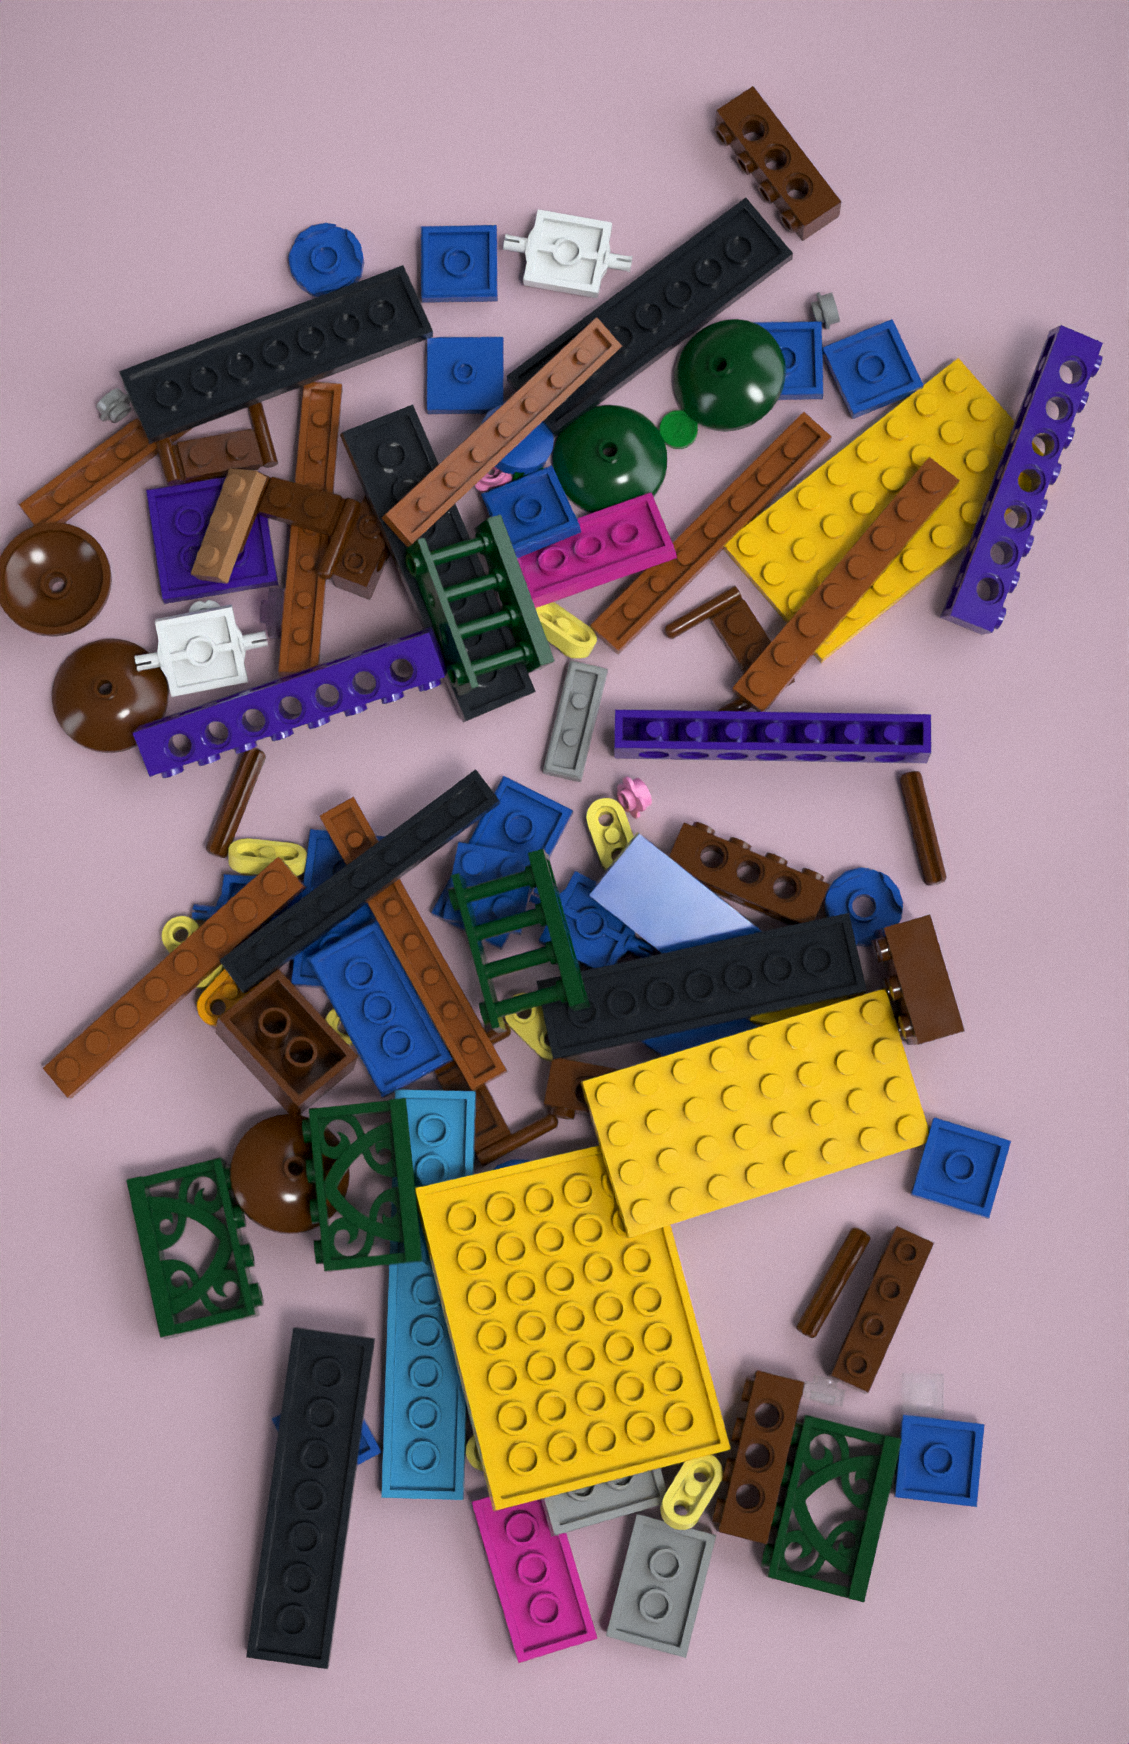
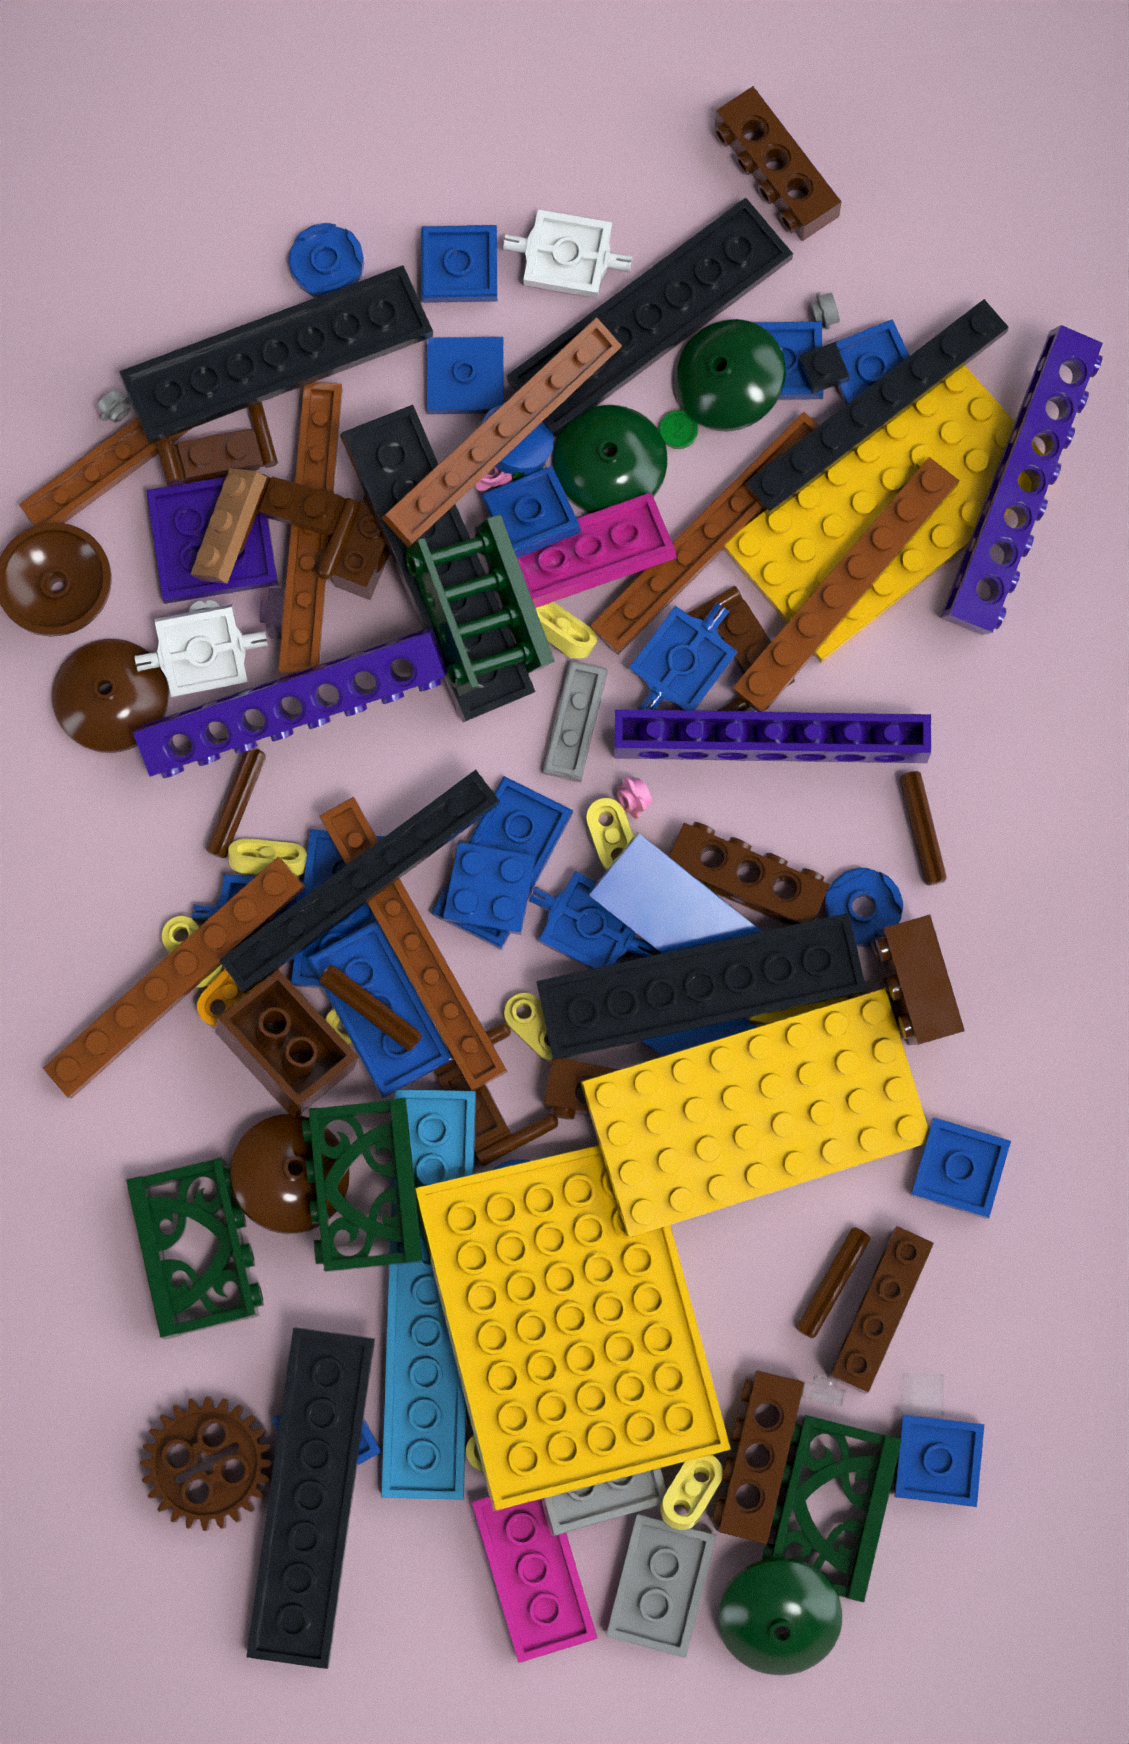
(190, 1430): none -> reddish brown gear
(370, 1008): none -> reddish brown axle
(557, 951): dark green fence -> none
(683, 659): none -> blue plate
(776, 1595): none -> dark green dish
(824, 367): none -> black plate
(876, 407): none -> black plate

